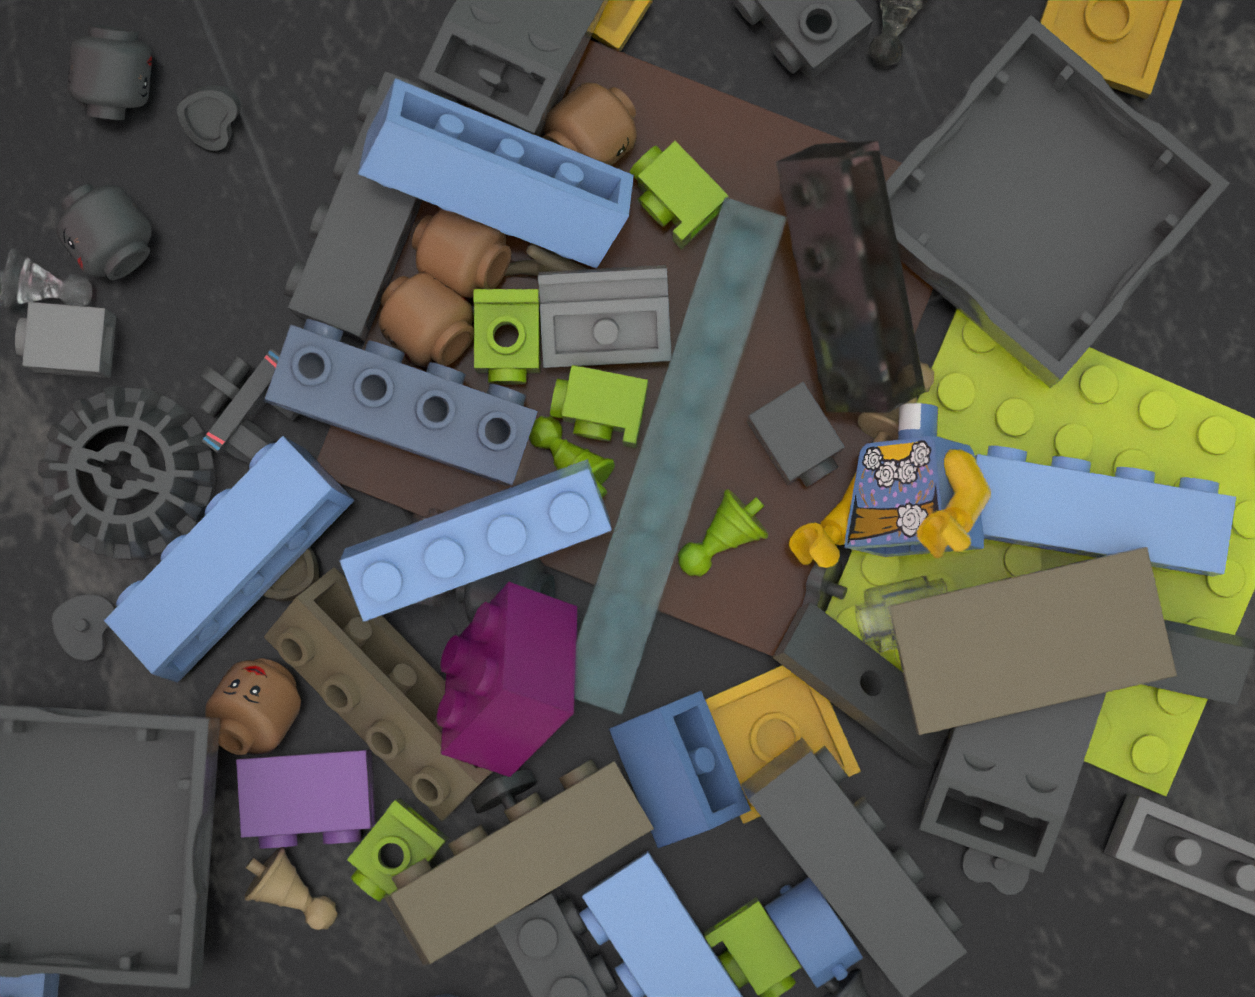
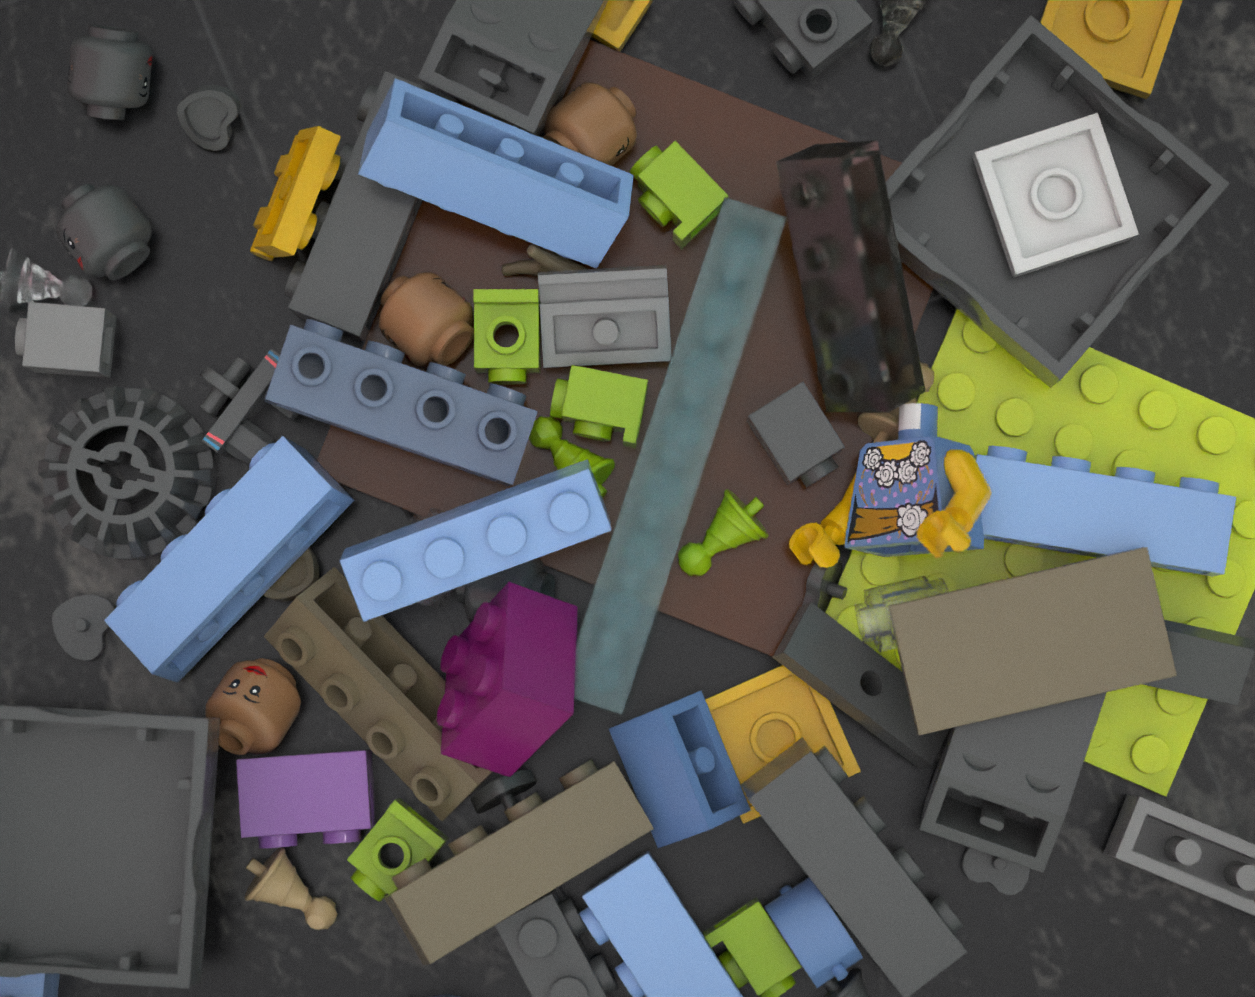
(301, 175): none -> yellow plate
(461, 252): medium nougat head -> none
(1055, 195): none -> white plate

